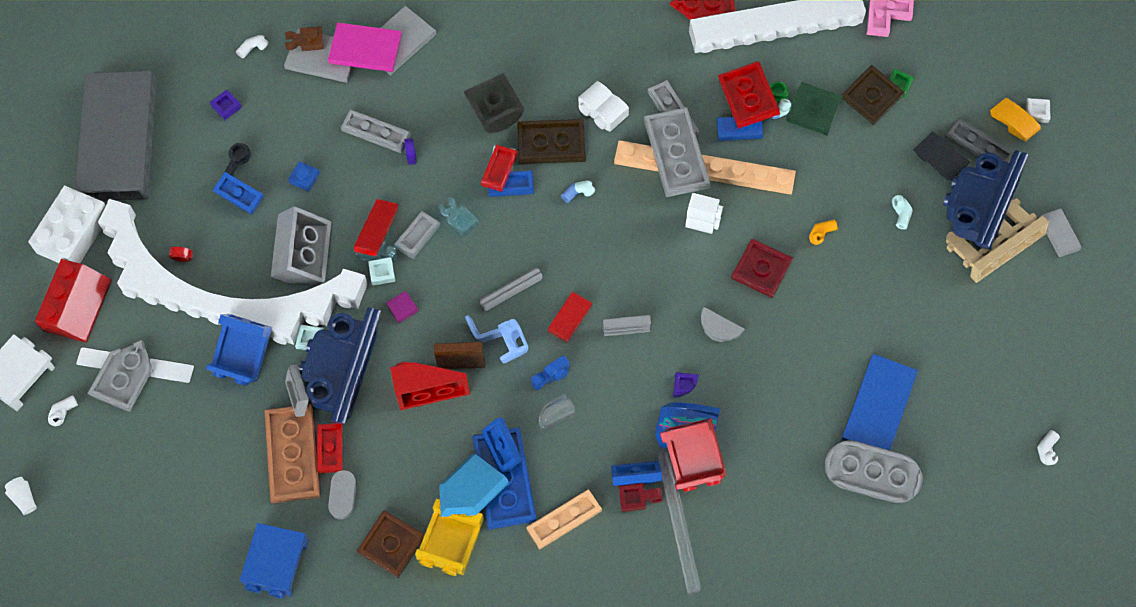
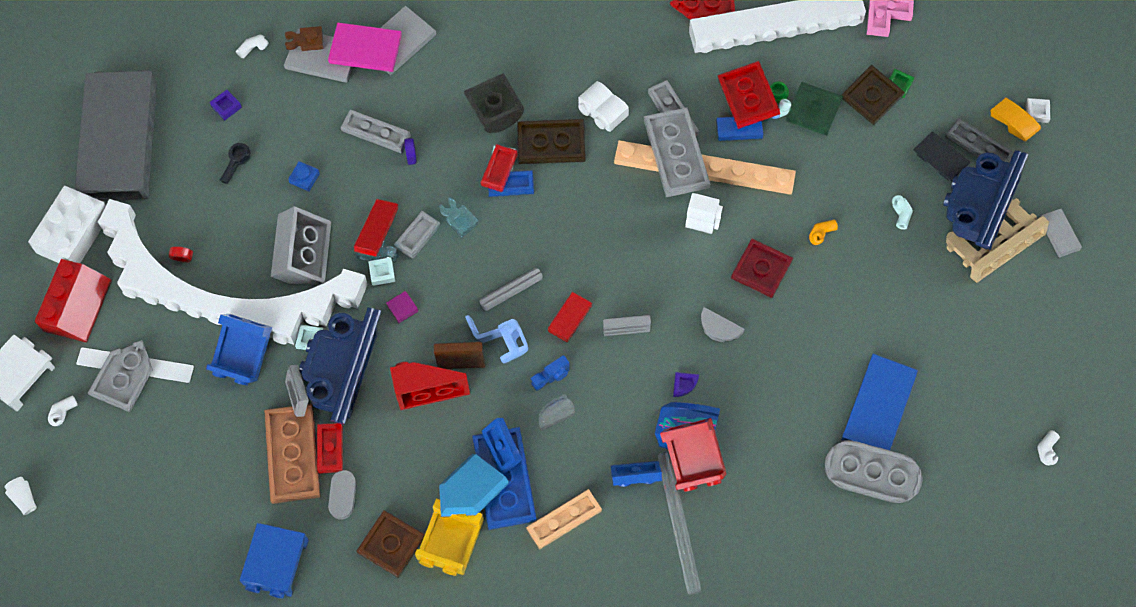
(238, 193): blue plate -> none
(578, 187): arm -> none
(634, 497): dark red plate -> none

